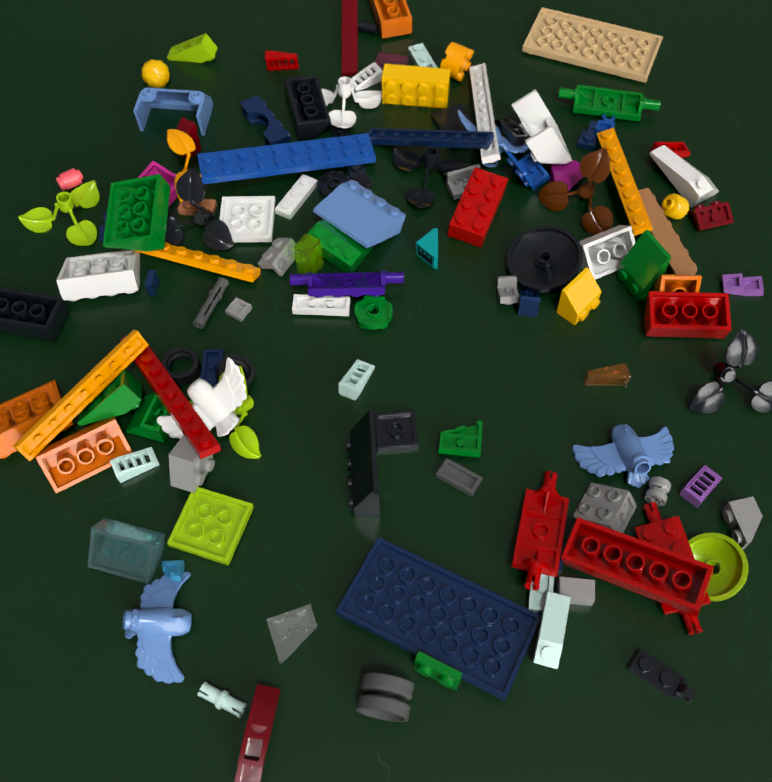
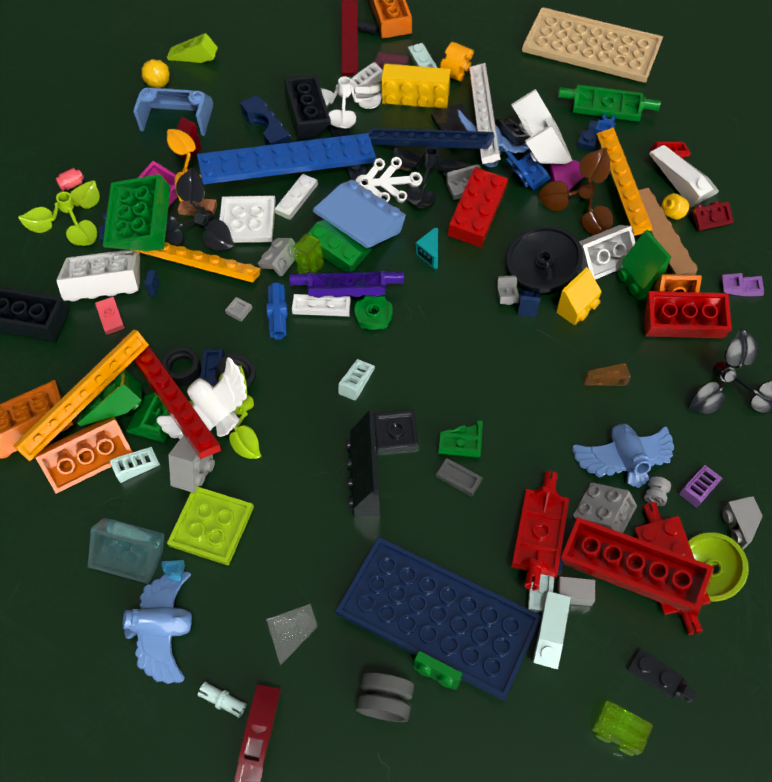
(110, 315): none -> coral plate
(219, 288): dark grey pin -> none
(273, 64): red slope -> none
(277, 311): none -> blue piece
(330, 181): black tile -> none
(368, 88): none -> white tile
(386, 181): none -> white plant
(622, 728): none -> clear neon green brick

